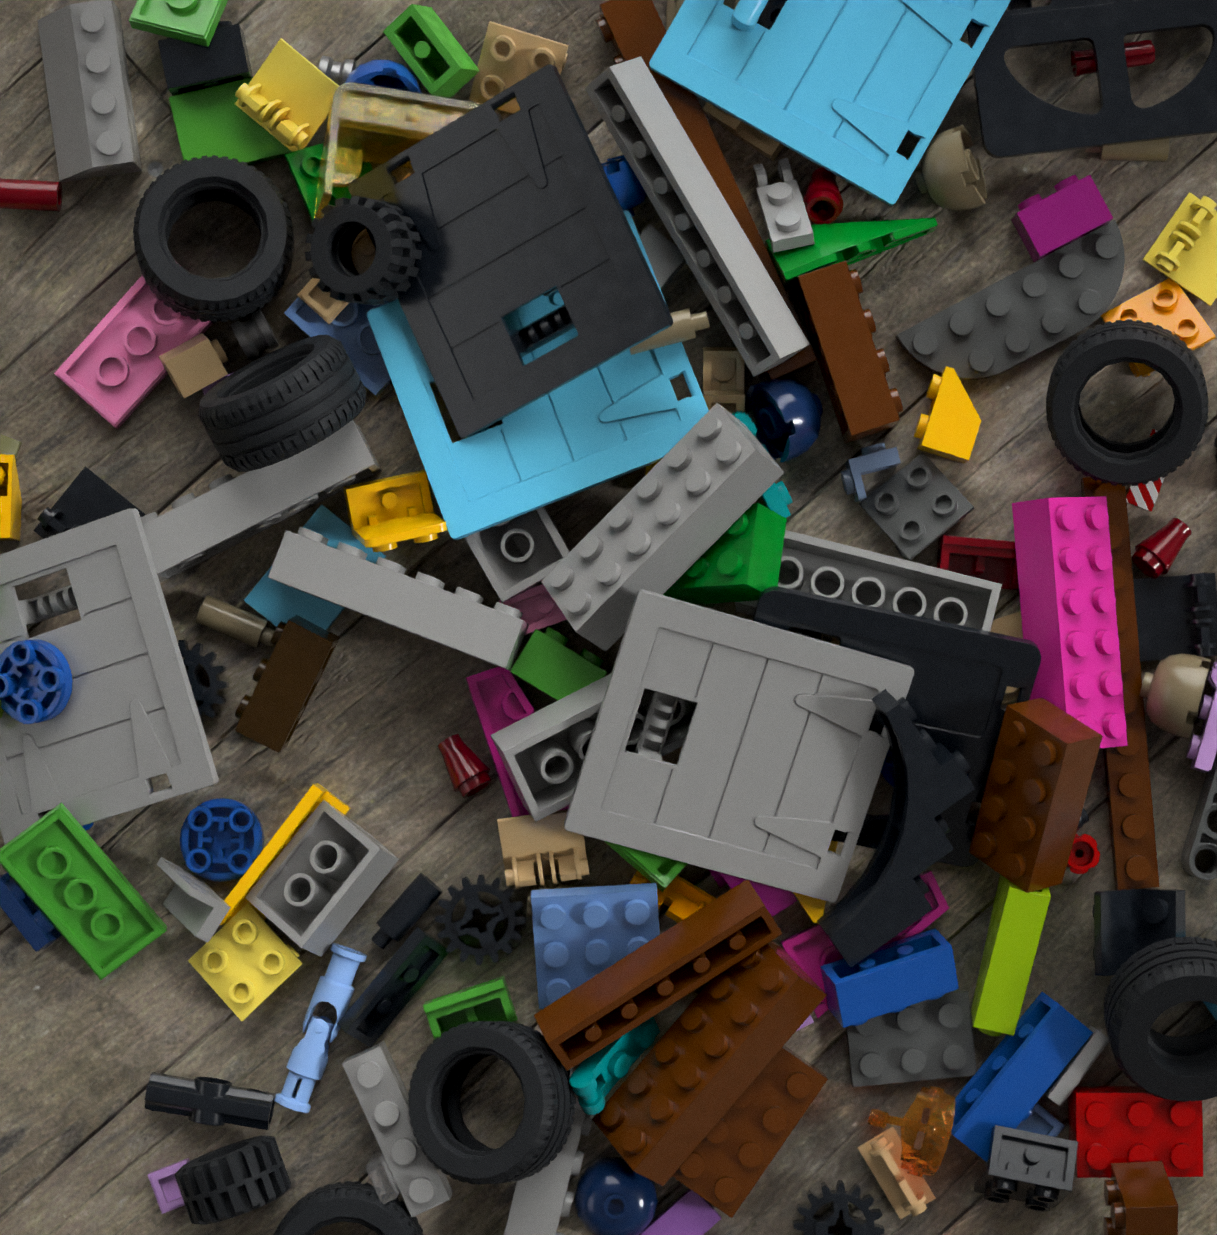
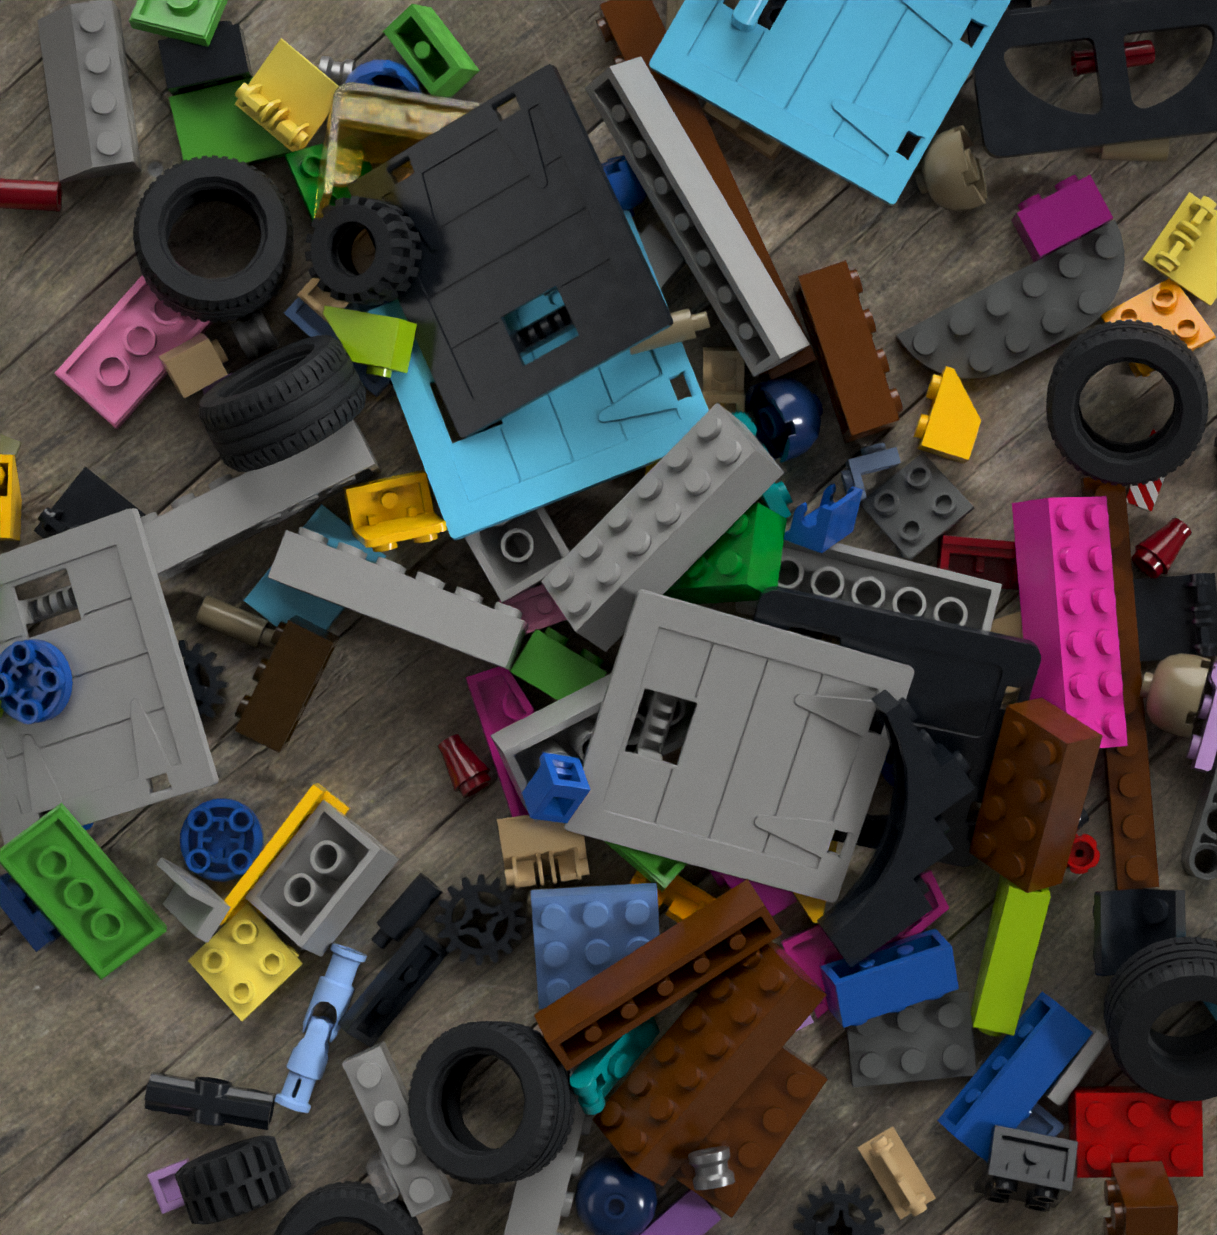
(373, 339): none -> lime slope
(476, 1003): bright green hinge -> none
(510, 57): tan hinge -> none
(556, 788): none -> blue brick
(711, 1168): none -> flat silver wheel
(783, 209): light grey hinge -> none
(823, 197): dark red cone -> none
(826, 523): none -> blue hinge
(846, 242): green wedge -> none
(936, 1132): clear orange helmet -> none

